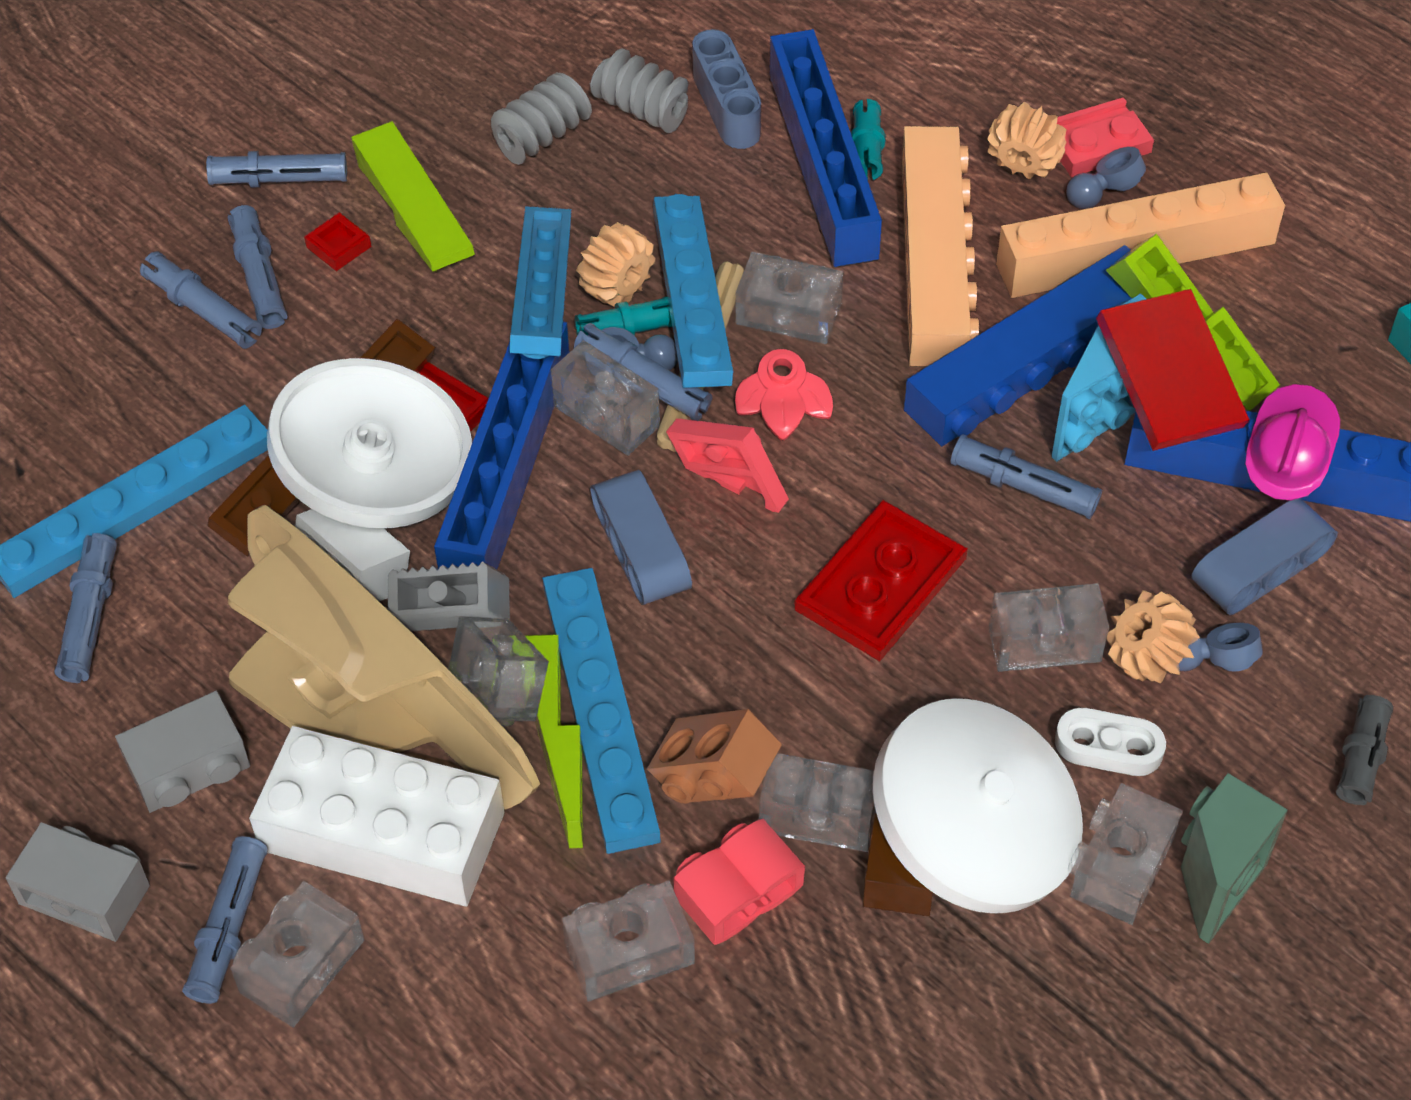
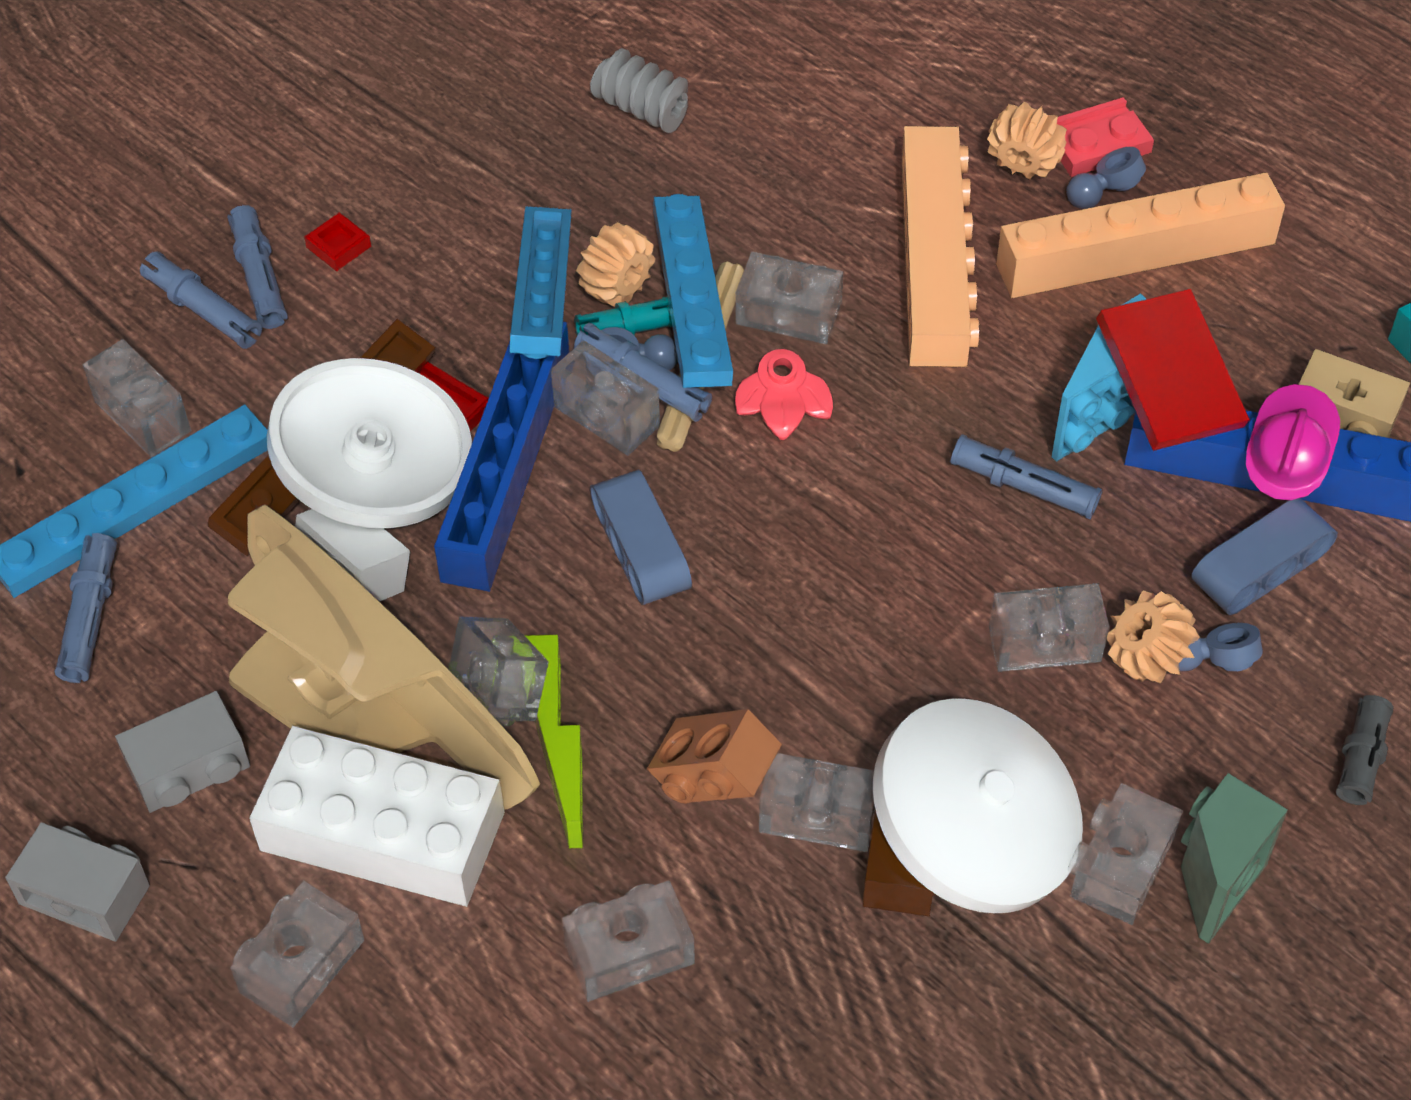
(137, 397): none -> clear brick
(208, 975): sand blue pin -> none
(276, 168): sand blue pin -> none
(412, 196): lime slope -> none
(442, 595): light grey brick -> none
(539, 116): light grey piece -> none
(601, 711): dark azure plate -> none
(726, 89): sand blue beam -> none
(728, 456): coral wing -> none
(738, 880): coral brick -> none
(825, 149): blue brick -> none
(869, 136): teal pin -> none
(881, 580): red tile -> none
(1013, 355): blue brick -> none
(1109, 741): white plate -> none
(1154, 273): lime slope -> none
(1363, 396): none -> tan brick

